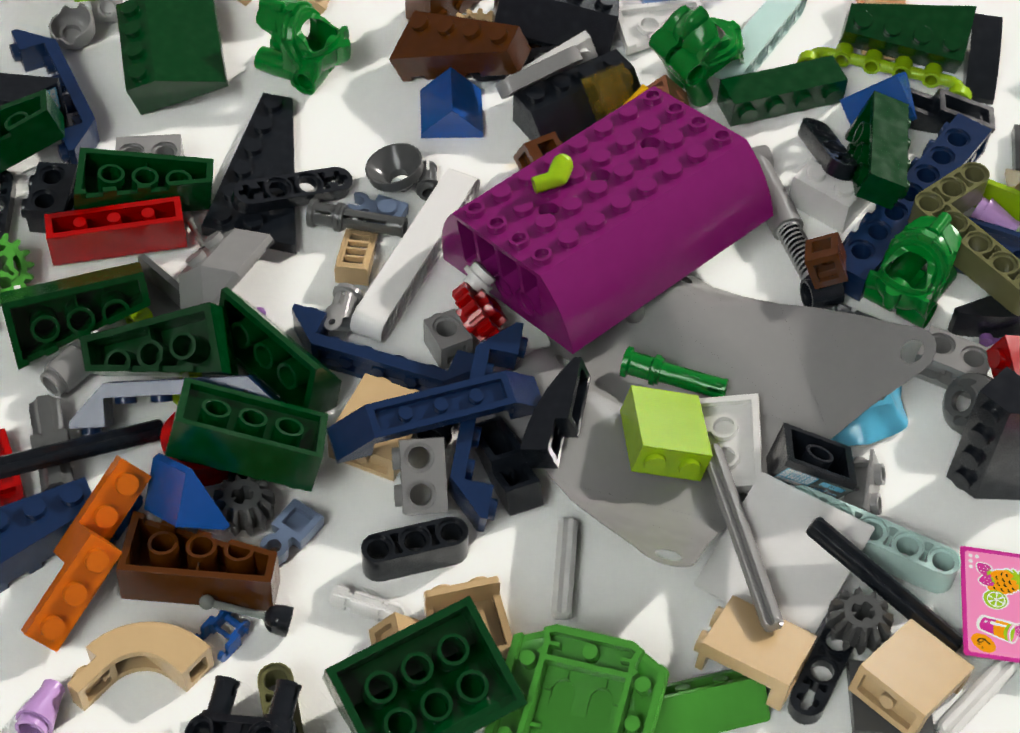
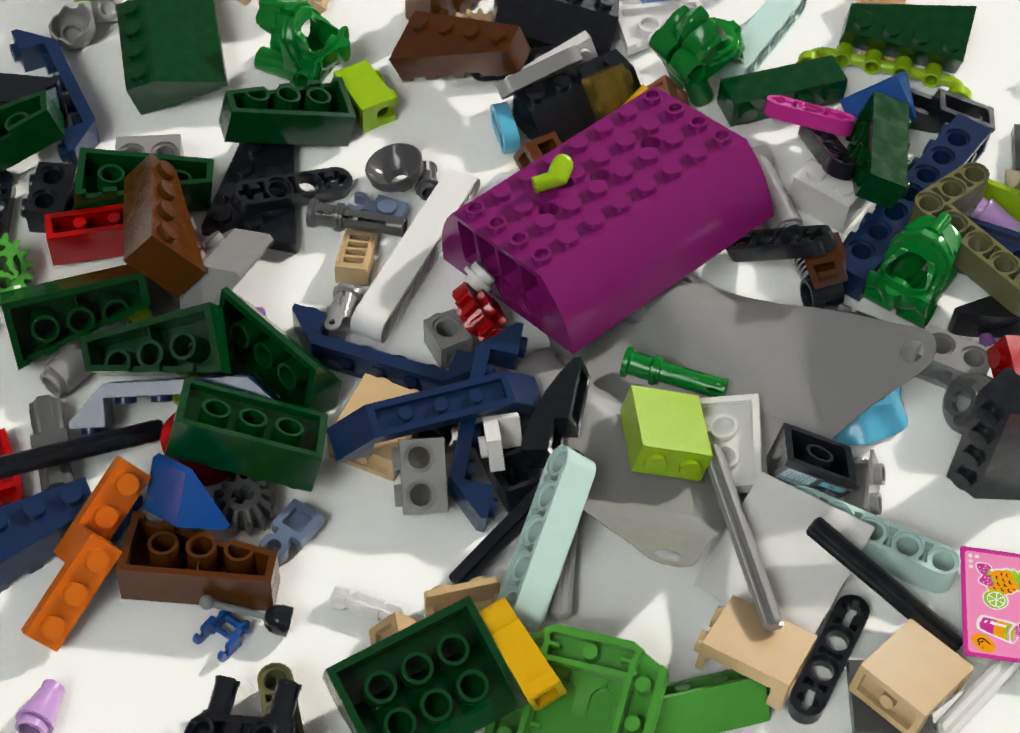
(140, 648): tan arch -> none
(159, 228): none -> reddish brown wedge
(289, 114): none -> dark green wedge
(369, 95): none -> lime brick
(402, 562): black beam -> none
(451, 107): blue slope -> none
(494, 542): none -> black axle
(500, 433): none -> white bracket
(505, 127): none -> medium azure beam
(522, 655): none -> yellow leg
(547, 535): none -> light aqua beam
(783, 244): none -> black beam
(809, 115): none -> dark pink beam
(859, 620): dark grey gear -> none
(983, 57): black slope -> none

